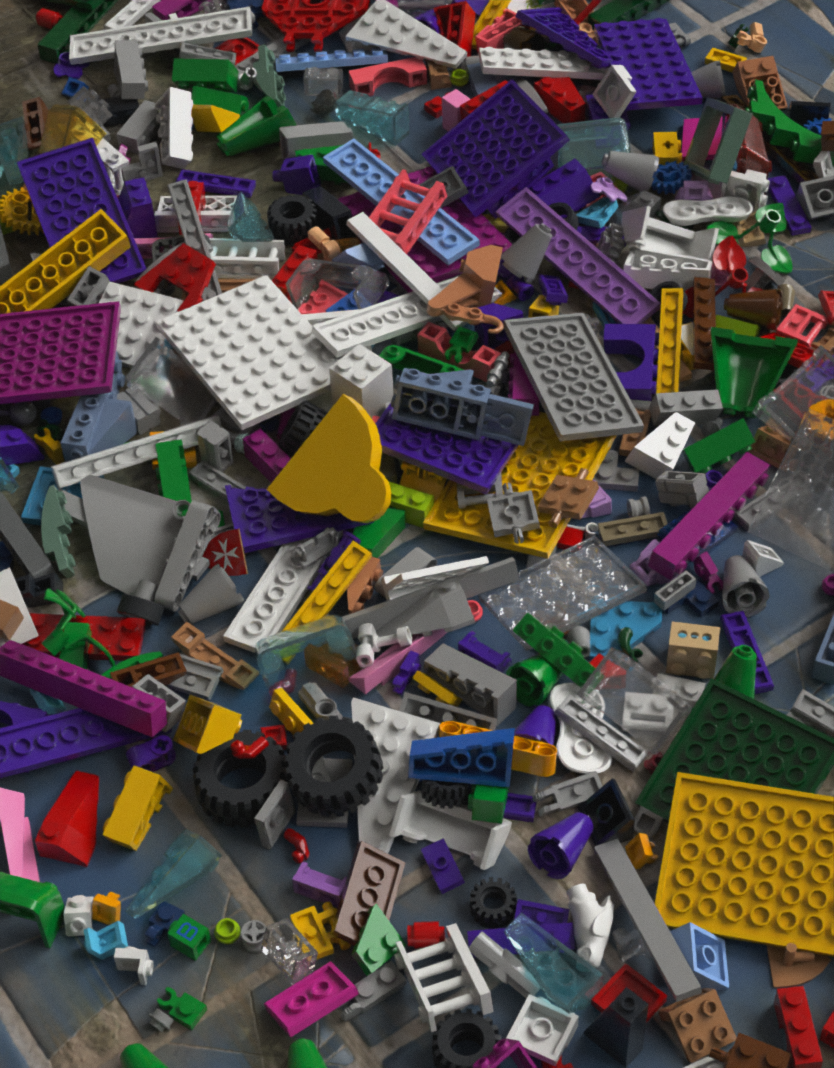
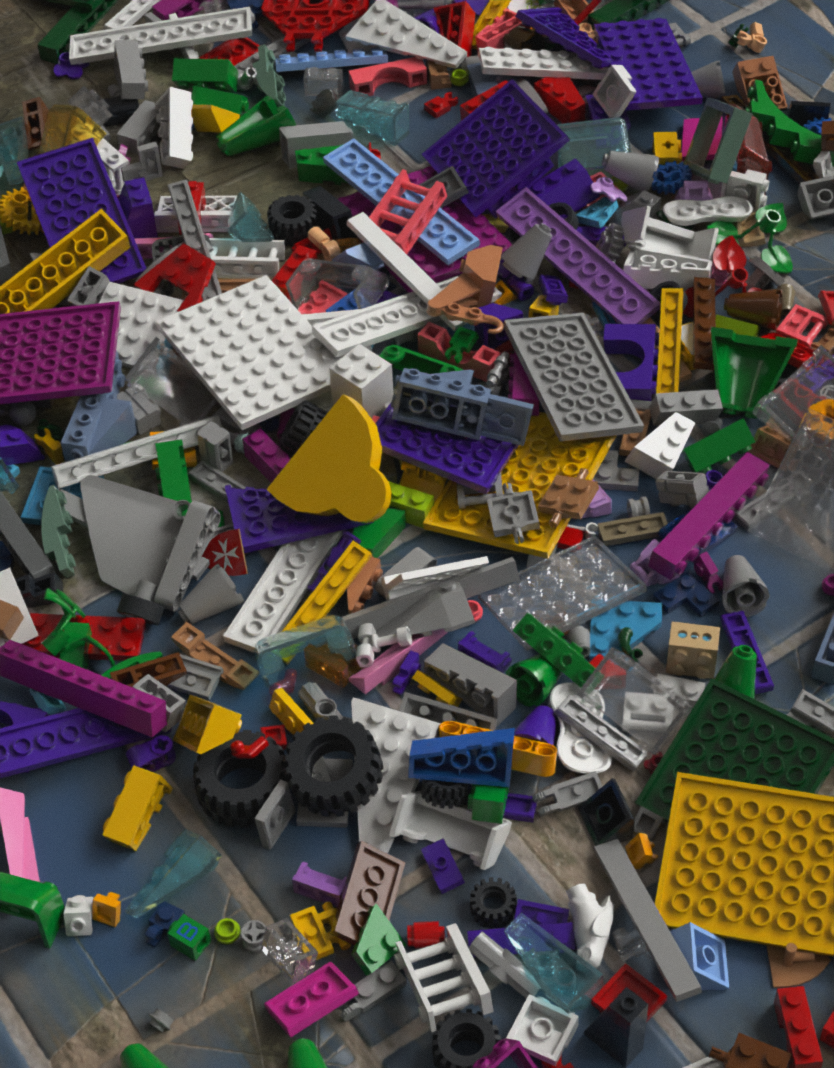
(47, 18): red brick -> none
(52, 415): blue plate -> none
(71, 824): red wedge -> none
(72, 87): blue slope -> none
(103, 942): medium azure bracket -> none
(134, 960): white bracket -> none
(184, 1010): green plate -> none
(193, 51): light grey tile -> none
(219, 183): dark purple plate -> none
(298, 174): dark purple torso -> none
(302, 852): red arm -> none
(316, 548): light grey hinge -> none
(451, 108): bright pink brick -> none
(560, 845): dark purple cone -> none
(674, 590): light grey piece -> none
(699, 1023): medium nougat bracket -> none
(727, 59): yellow plate -> none
(761, 557): white slope -> none
(782, 193): dark purple plate -> none

